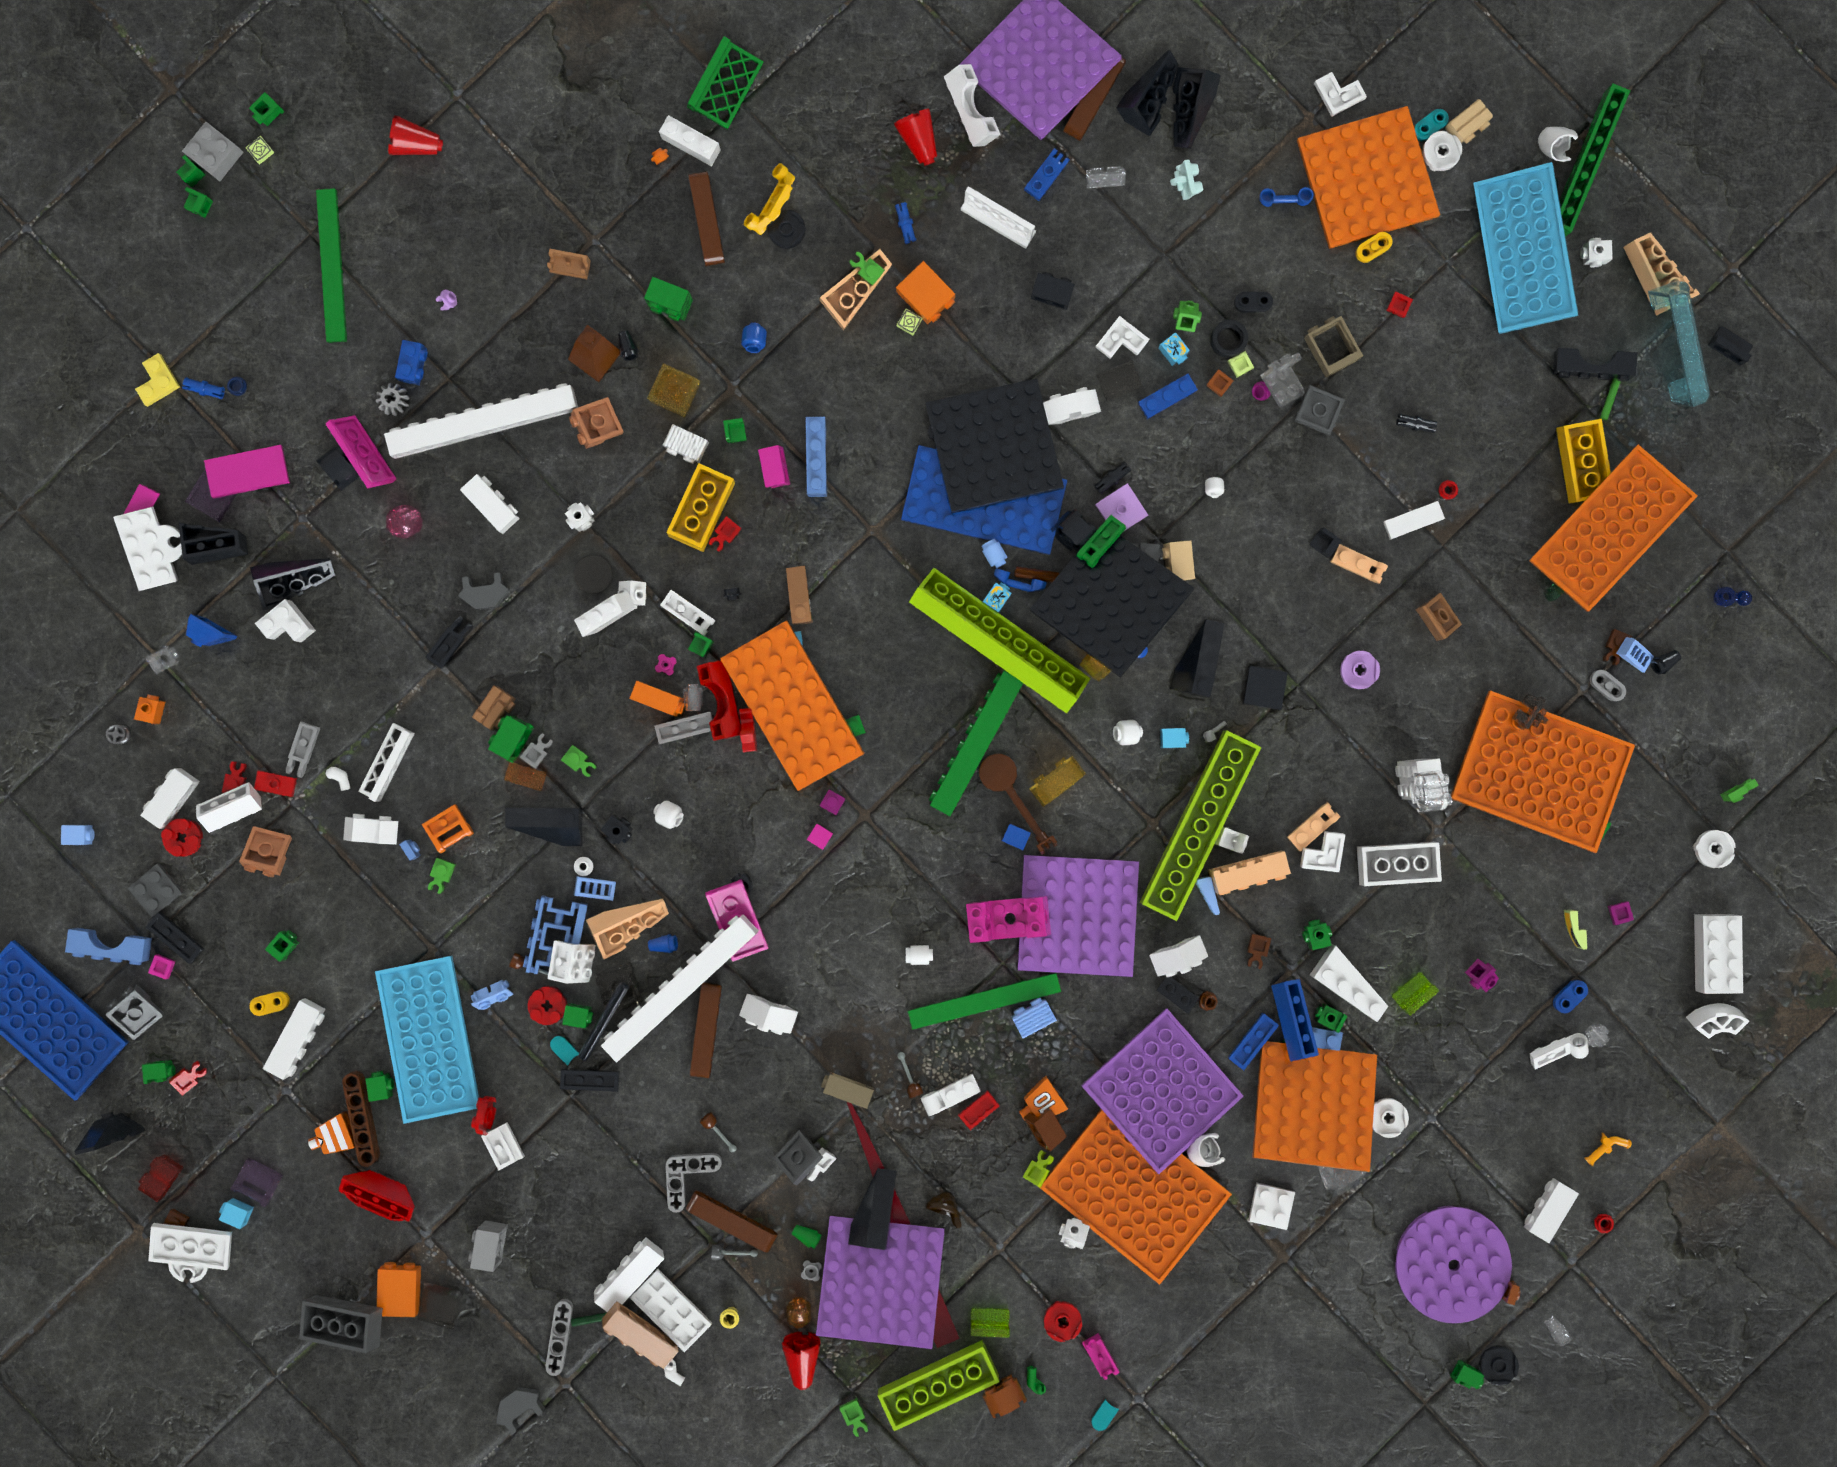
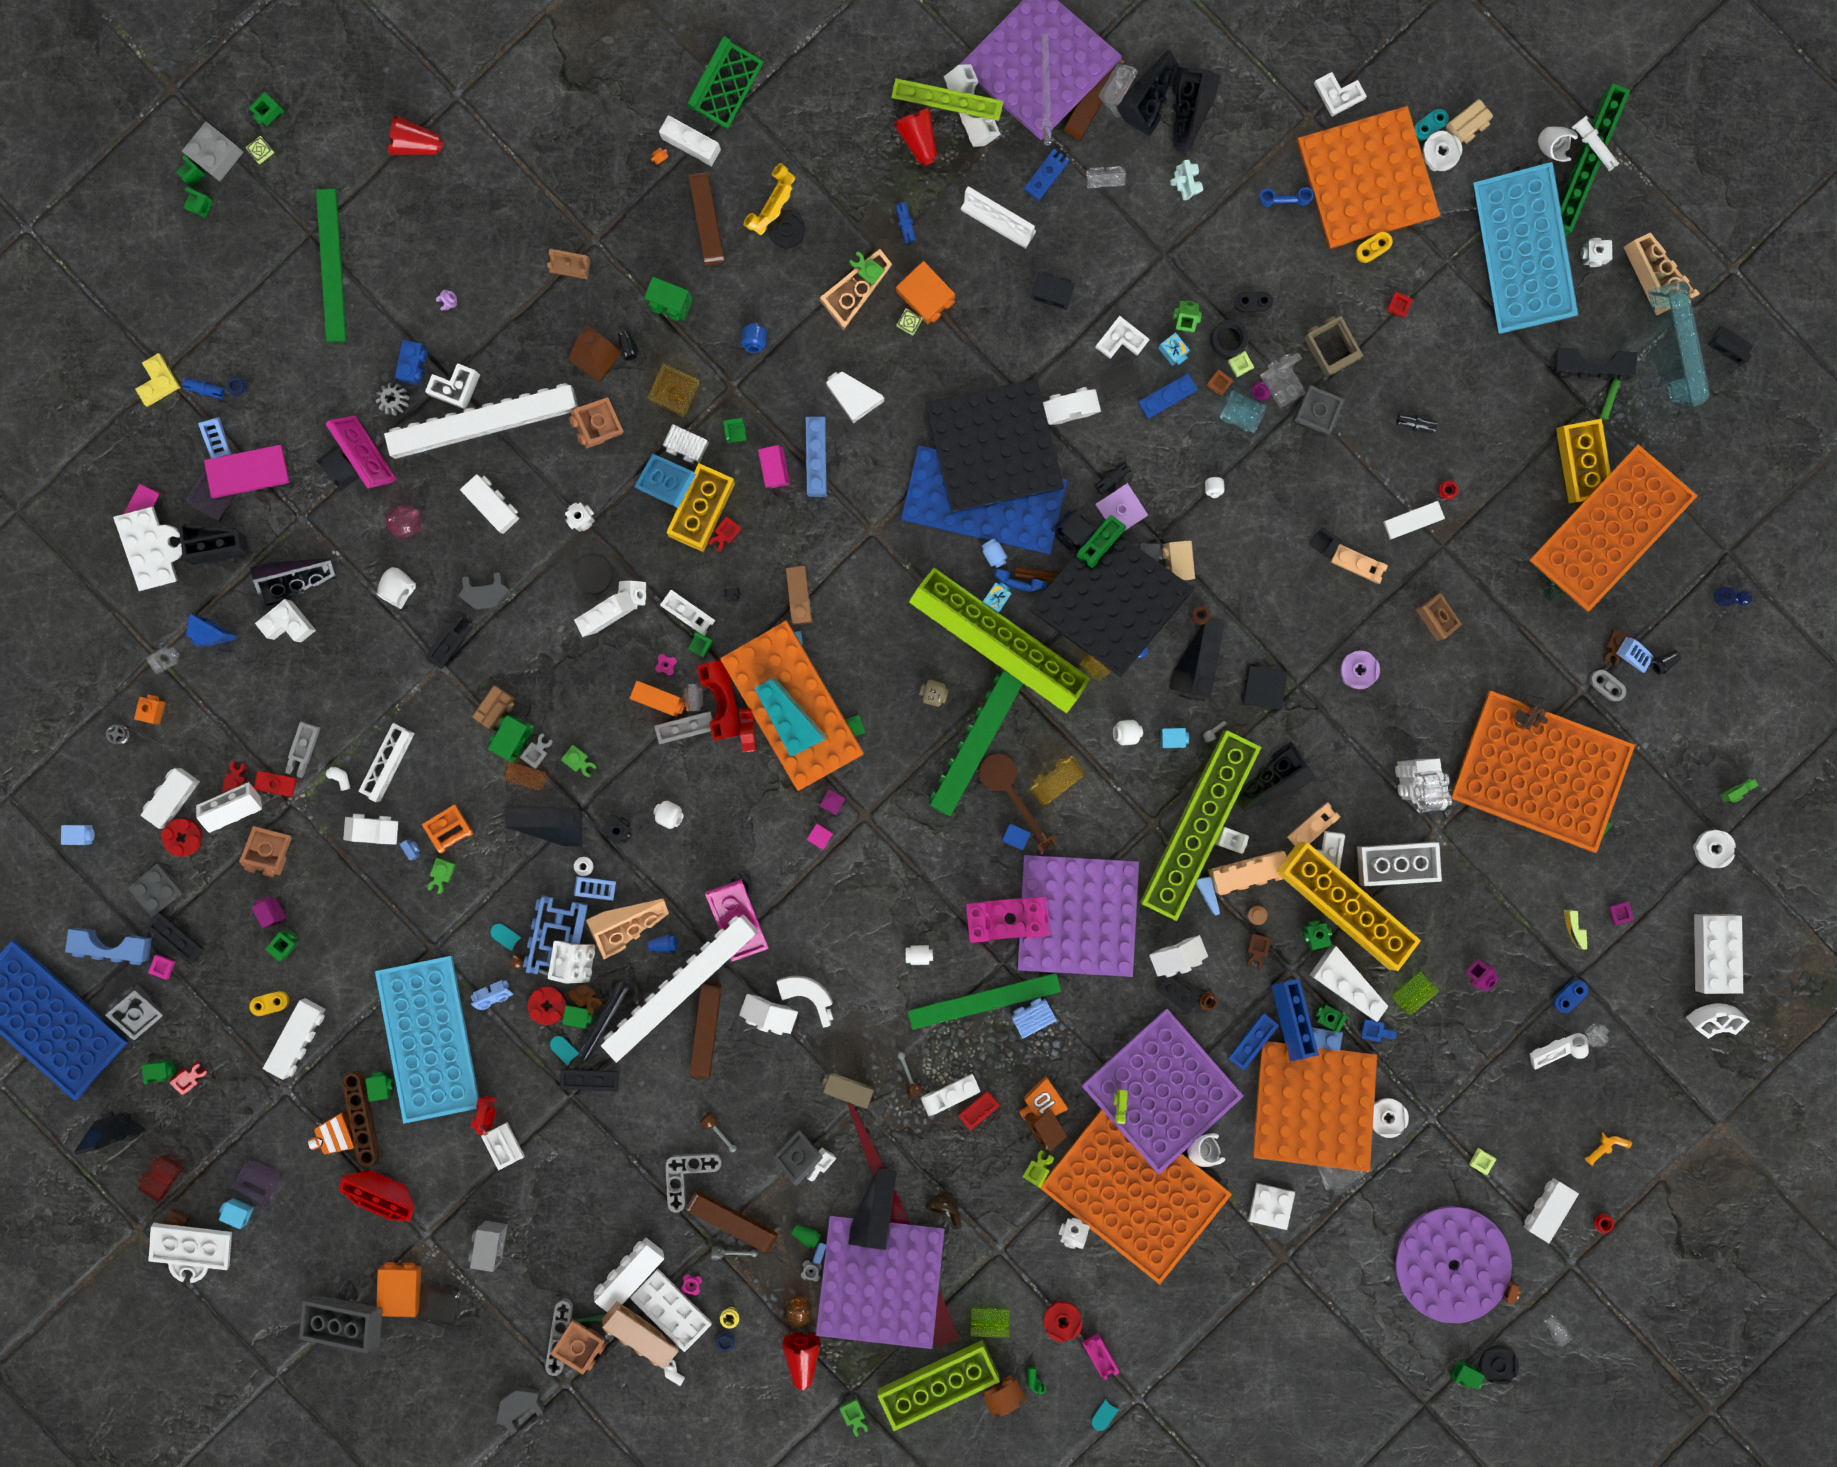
(219, 428): none -> light blue slope
(268, 912): none -> magenta brick
(395, 587): none -> white piece
(457, 390): none -> white brick
(504, 936): none -> teal piece
(579, 1347): none -> nougat plate
(584, 995): none -> reddish brown plate
(665, 480): none -> dark azure plate
(686, 1288): none -> dark pink plate
(725, 1341): none -> dark blue plate
(788, 717): none -> teal wedge
(809, 988): none -> white arch
(819, 1254): none -> medium blue tile
(853, 395): none -> white slope
(934, 693): none -> dark tan head
(947, 99): none -> lime plate
(1046, 123): none -> clear bar
(1116, 87): none -> clear bracket
(1120, 1101): none -> lime plate
(1202, 609): none -> reddish brown plate
(1243, 412): none -> clear light blue brick
(1257, 915): none -> medium nougat plate
(1281, 776): none -> black wedge
(1348, 906): none -> yellow brick
(1375, 1031): none -> blue plate
(1482, 1161): none -> yellowish green tile
(1590, 136): none -> white pin

